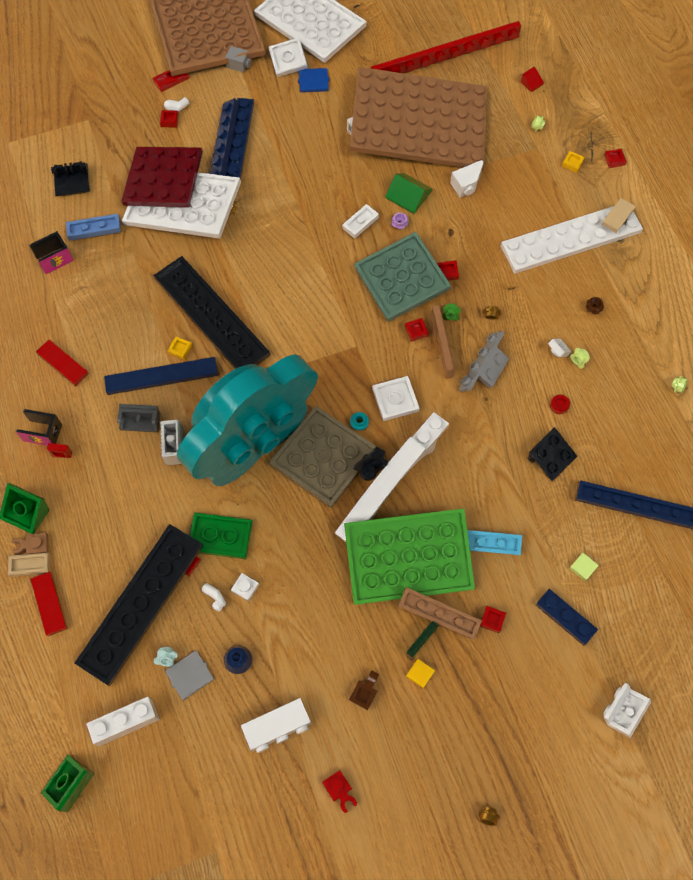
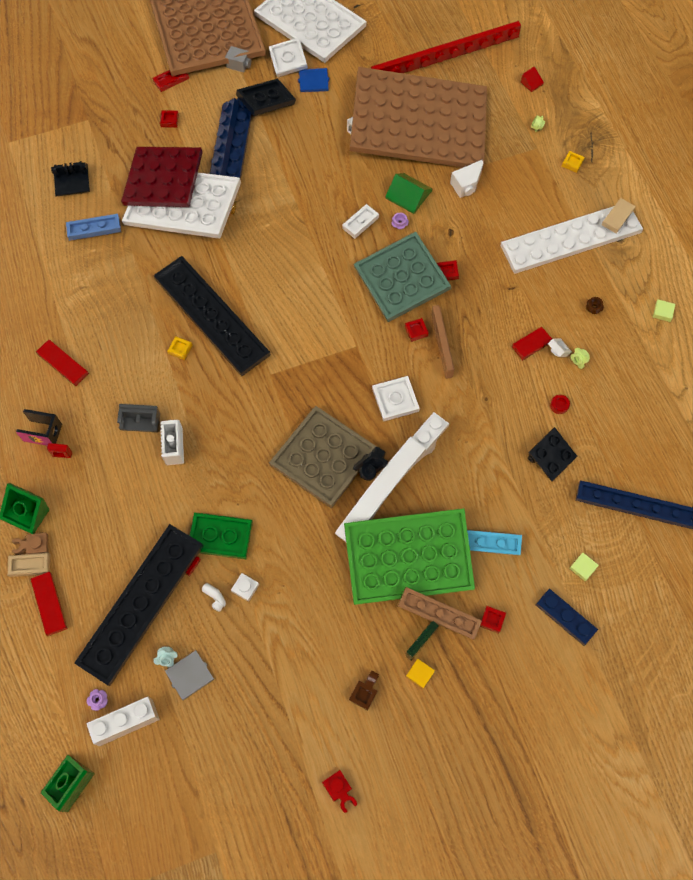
(48, 245): piece -> none
(91, 700): none -> lavender plate
(160, 375): dark blue tile -> none
(175, 105): white arm -> none
(242, 661): dark blue cone -> none
(246, 418): teal plant -> none
(265, 97): none -> black plate
(276, 726): white brick -> none
(359, 426): teal plate -> none
(451, 312): bright green plate -> none
(487, 365): light grey bracket -> none
(488, 816): pearl gold plate -> none
(492, 312): pearl gold plate -> none
(531, 343): none -> red tile
(615, 158): red tile -> none
(626, 710): white bracket -> none
(664, 310): none -> yellowish green tile
(679, 384): yellowish green plate -> none

